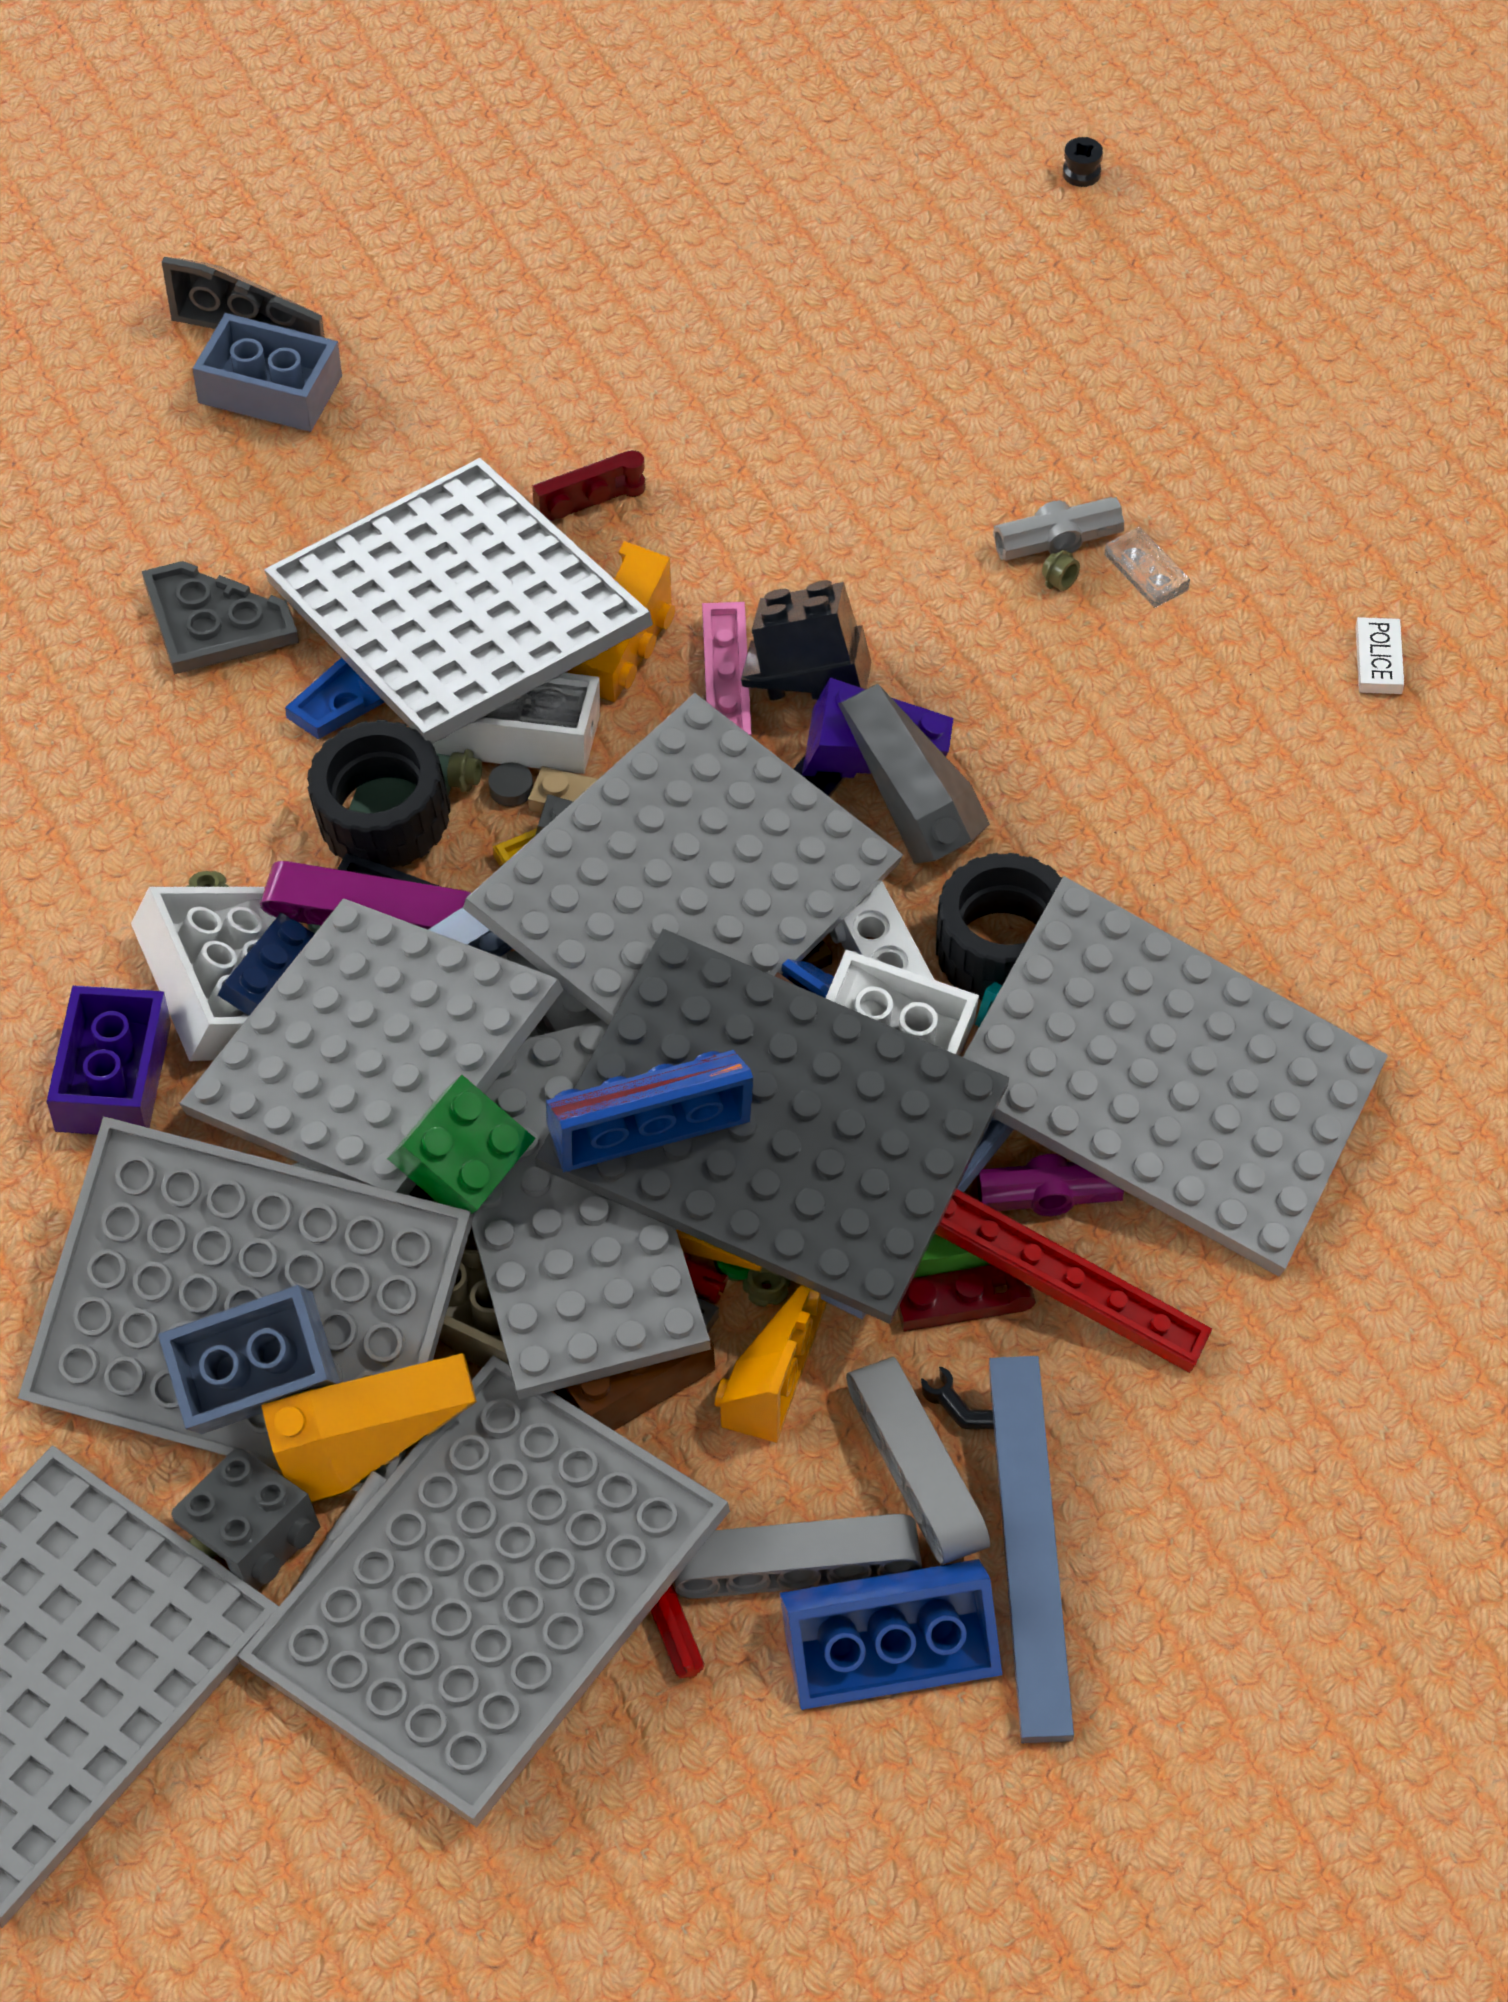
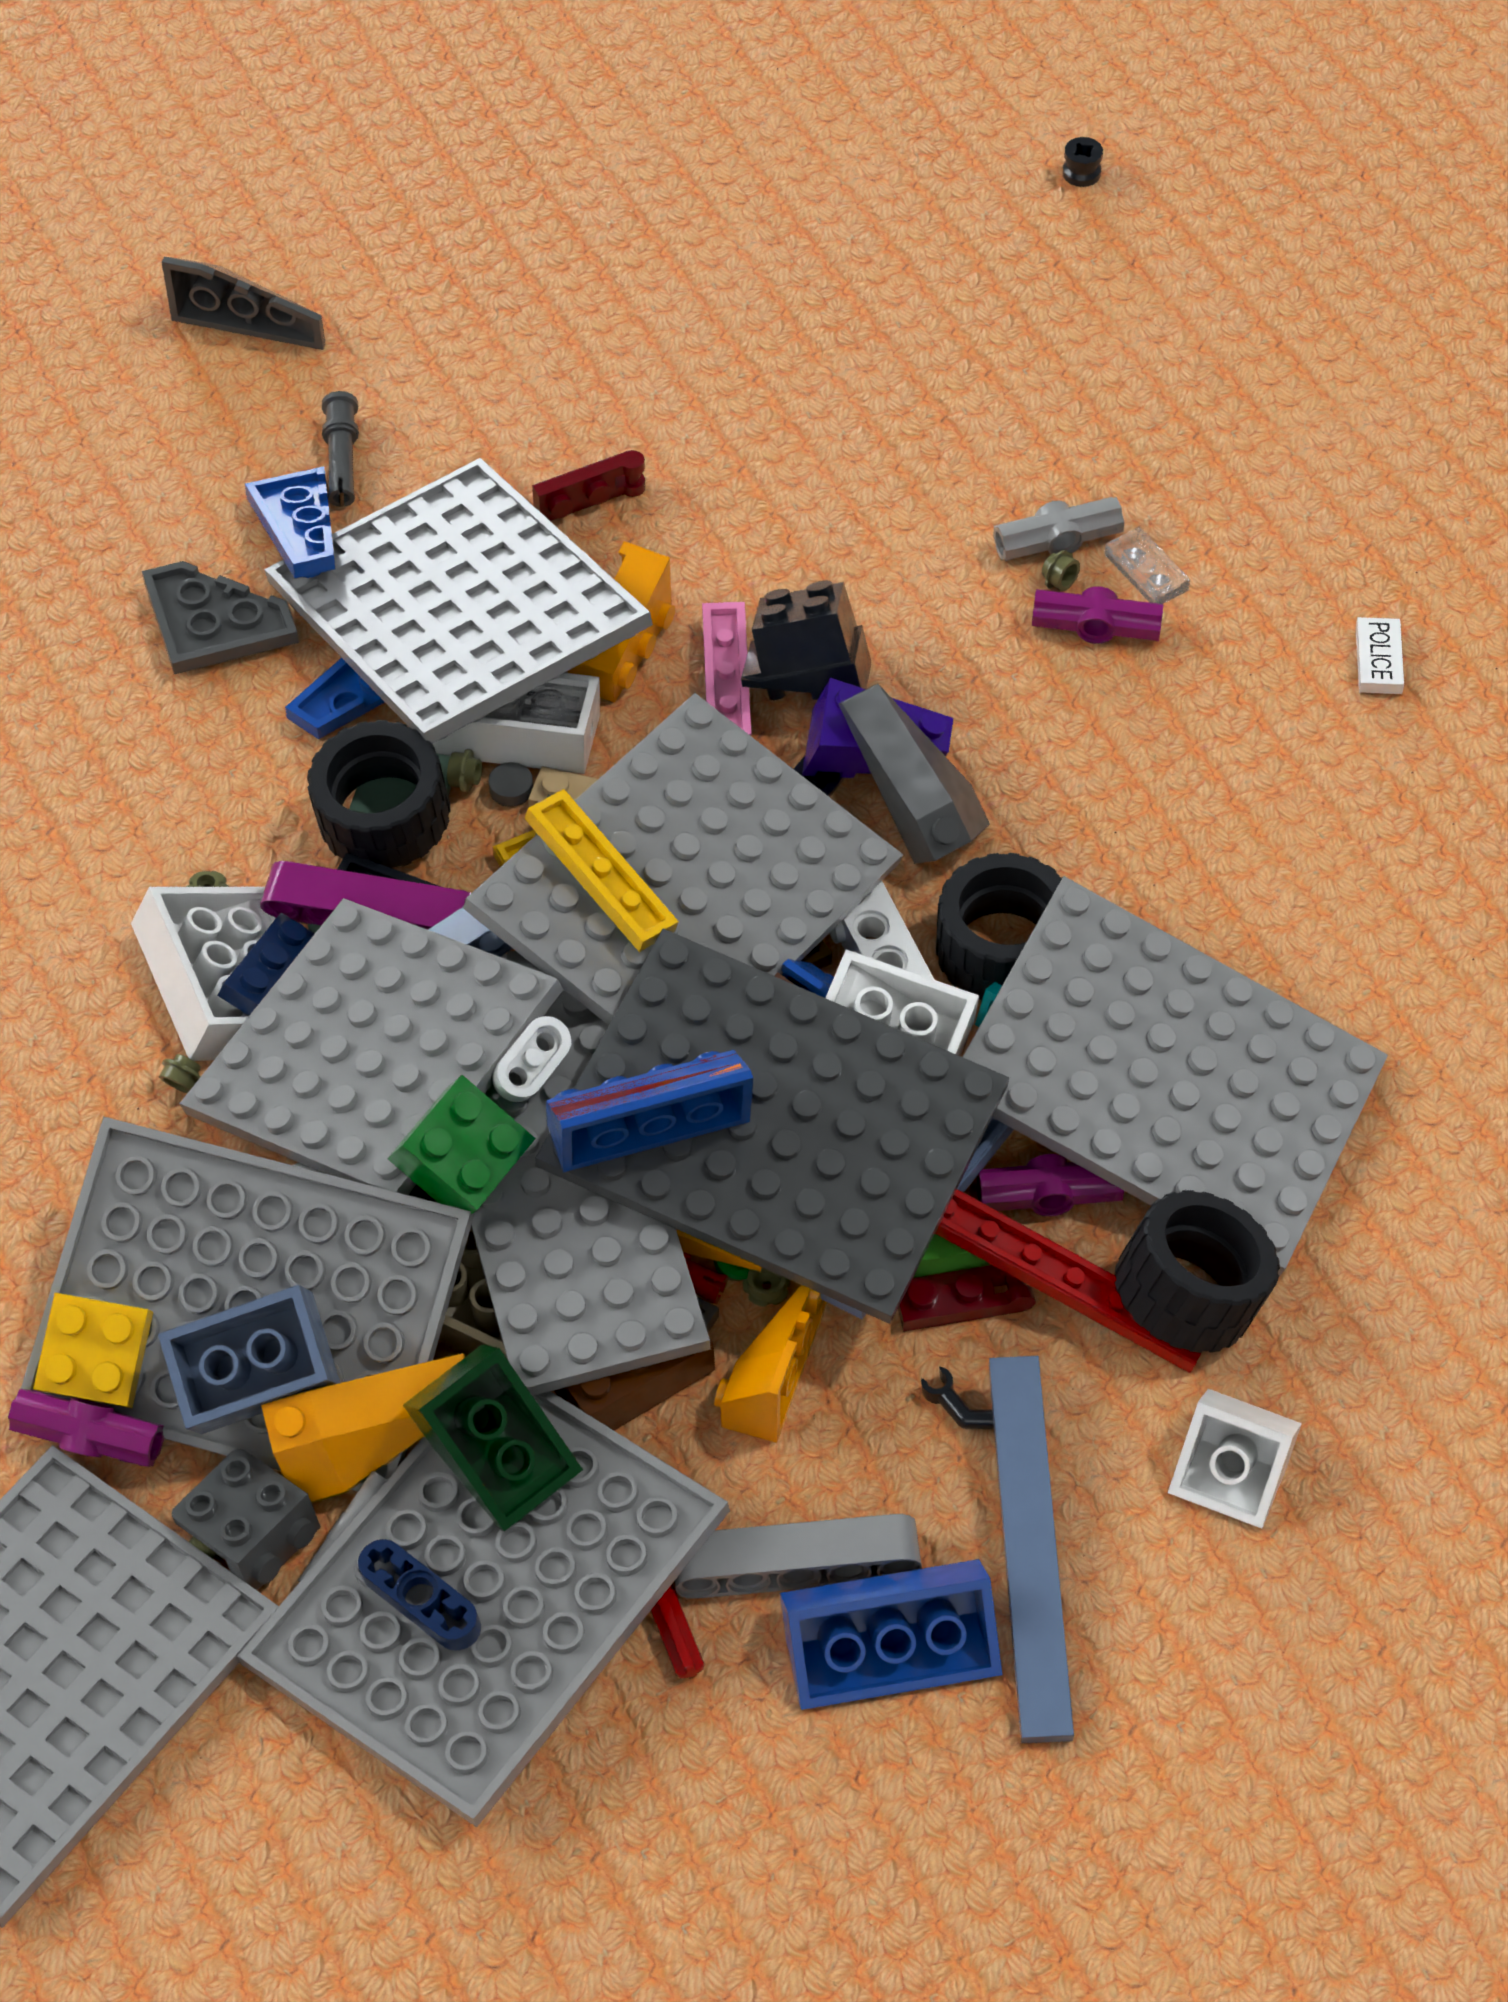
(86, 1427): none -> magenta piece
(93, 1350): none -> yellow plate
(108, 1058): dark purple brick -> none
(180, 1073): none -> olive plate
(267, 372): sand blue brick -> none
(296, 519): none -> blue wing
(340, 434): none -> dark grey pin
(425, 1615): none -> dark blue beam
(493, 1435): none -> dark green slope
(530, 1061): none -> white plate
(600, 869): none -> yellow plate
(918, 1461): light grey beam -> none
(1097, 615): none -> magenta piece
(1176, 1302): none -> black tyre
(1234, 1457): none -> white slope

